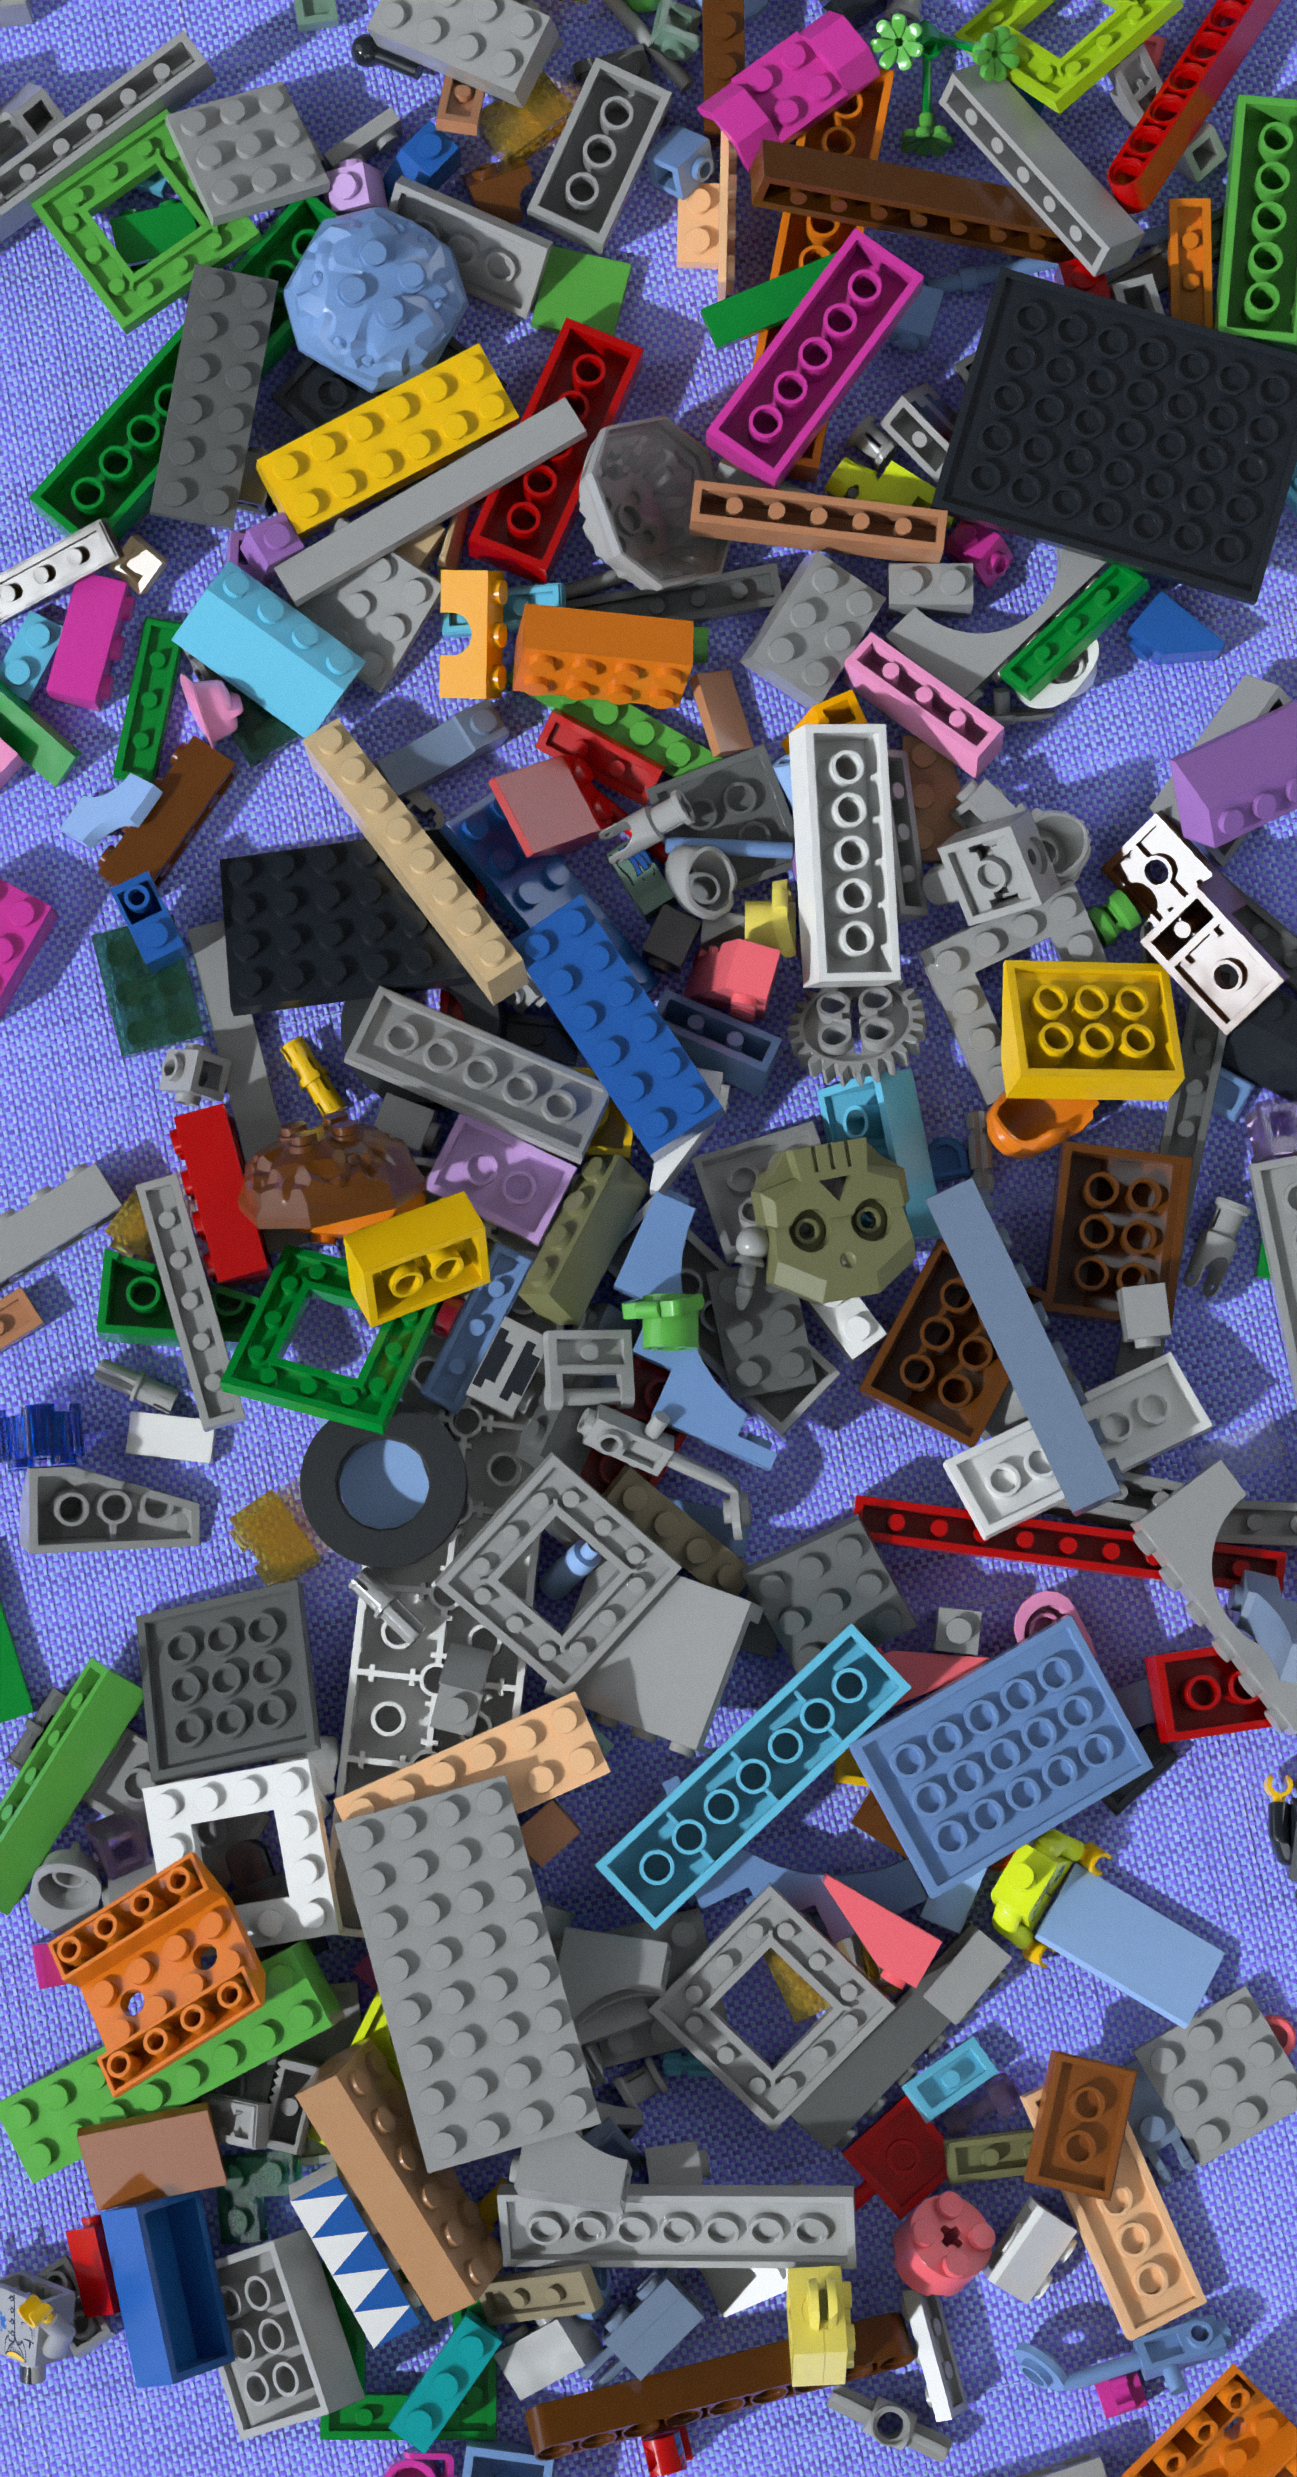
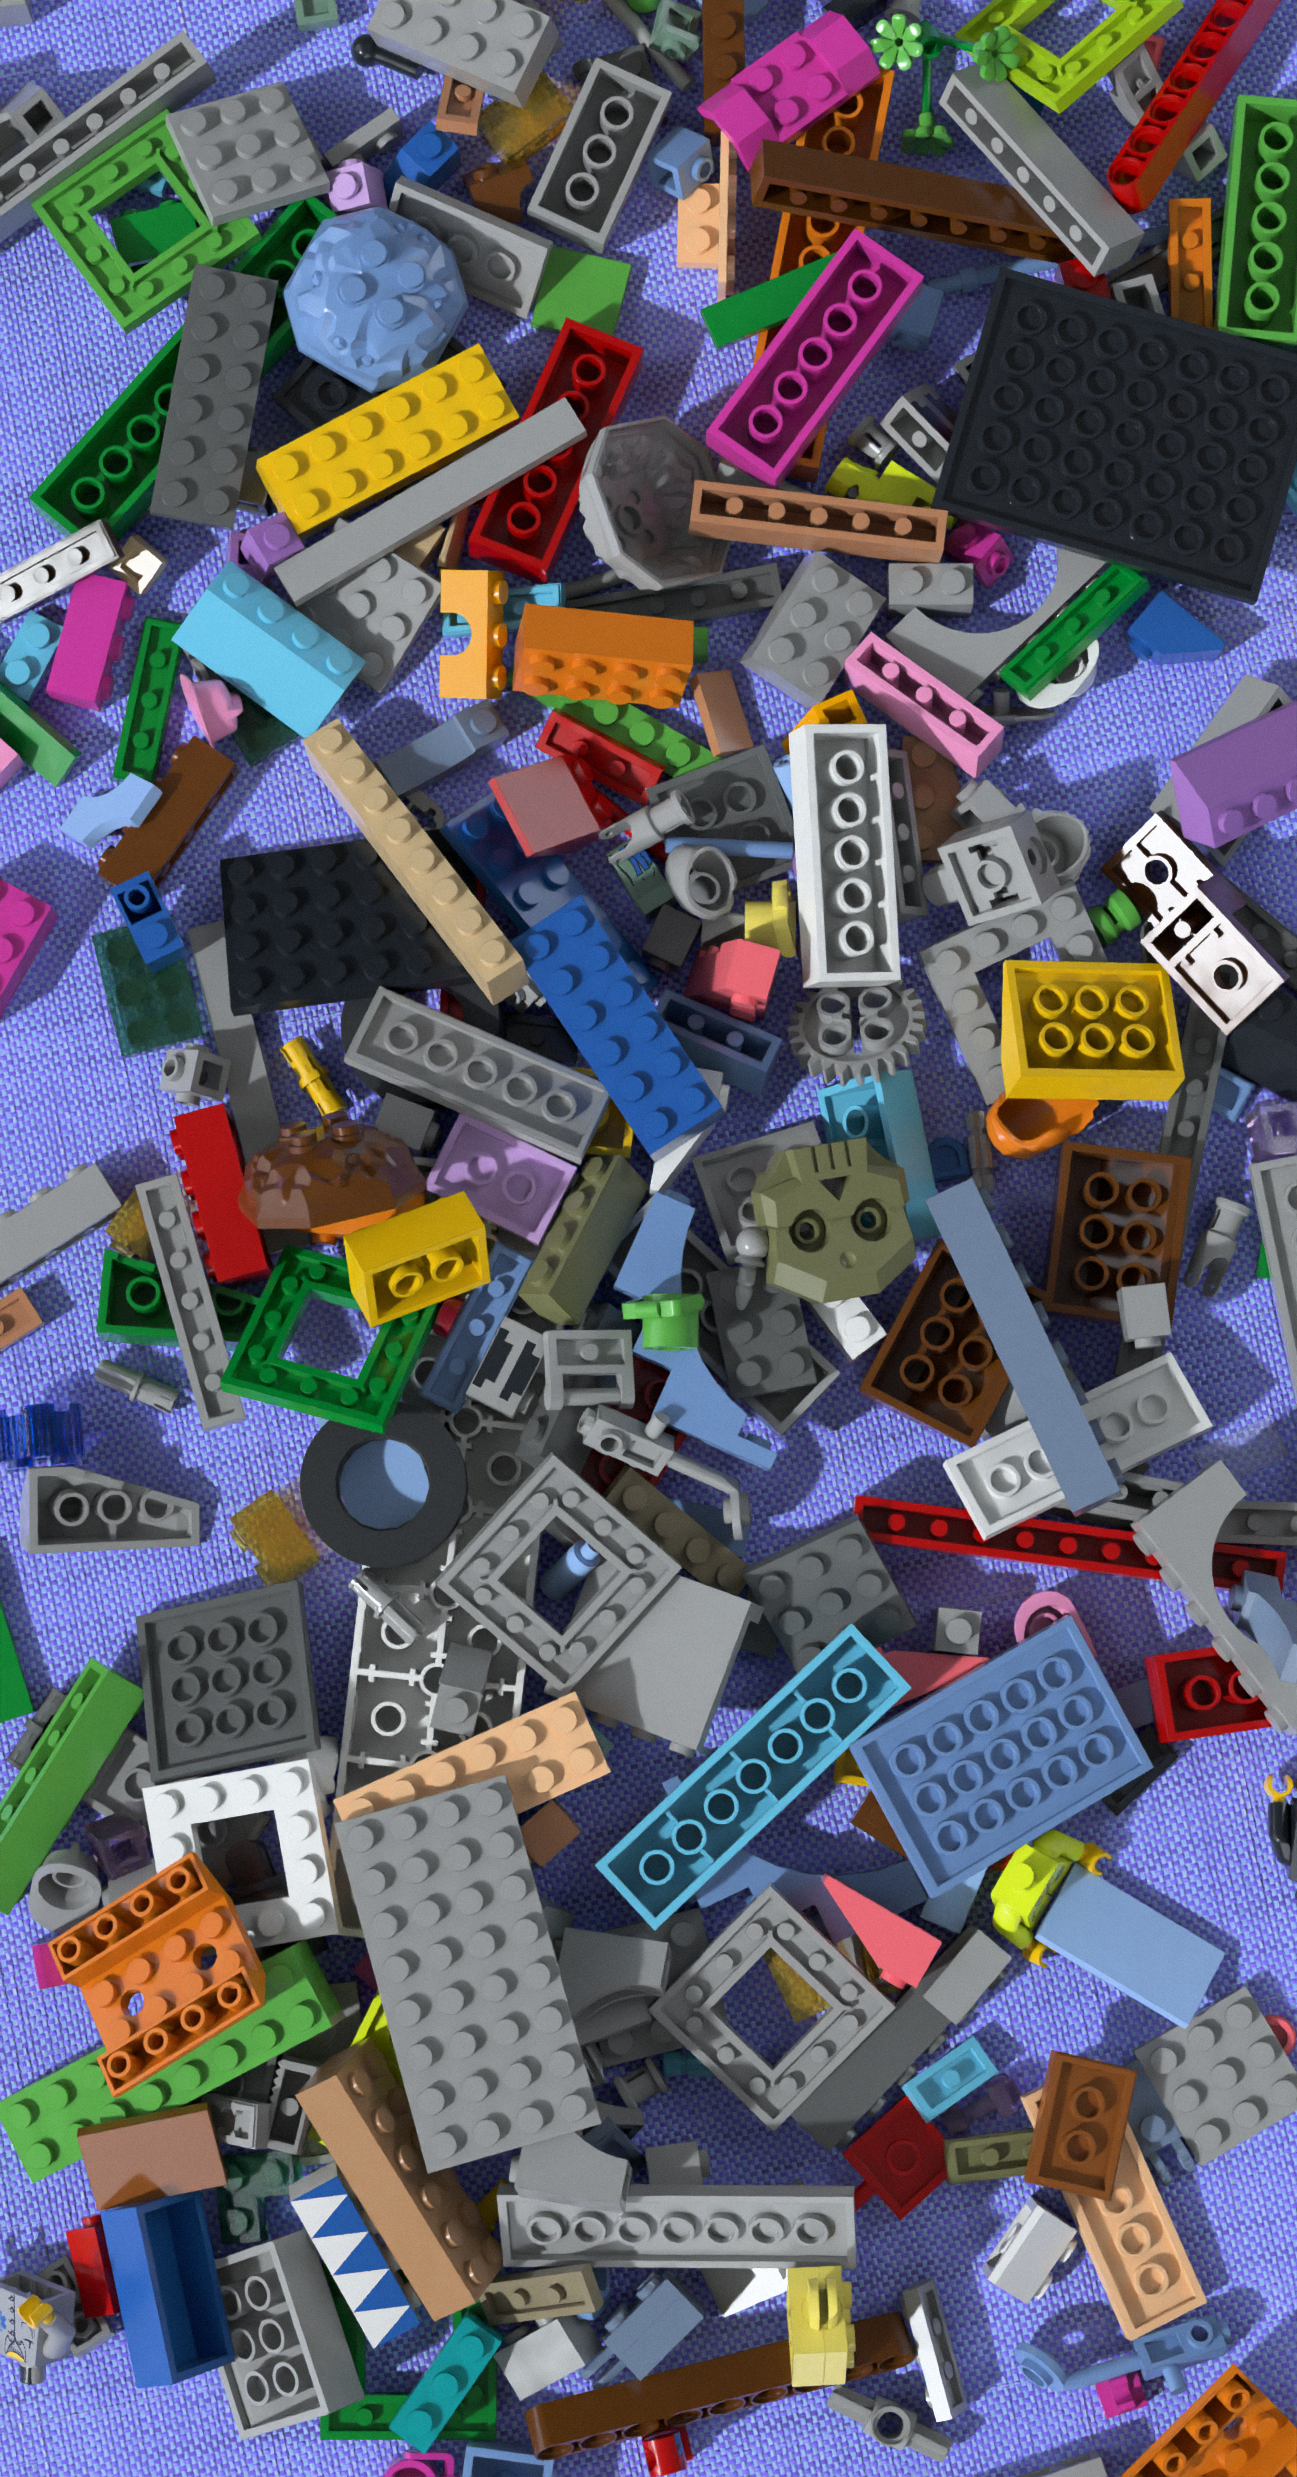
(169, 1437): white tile -> none
(942, 2245): coral brick -> none

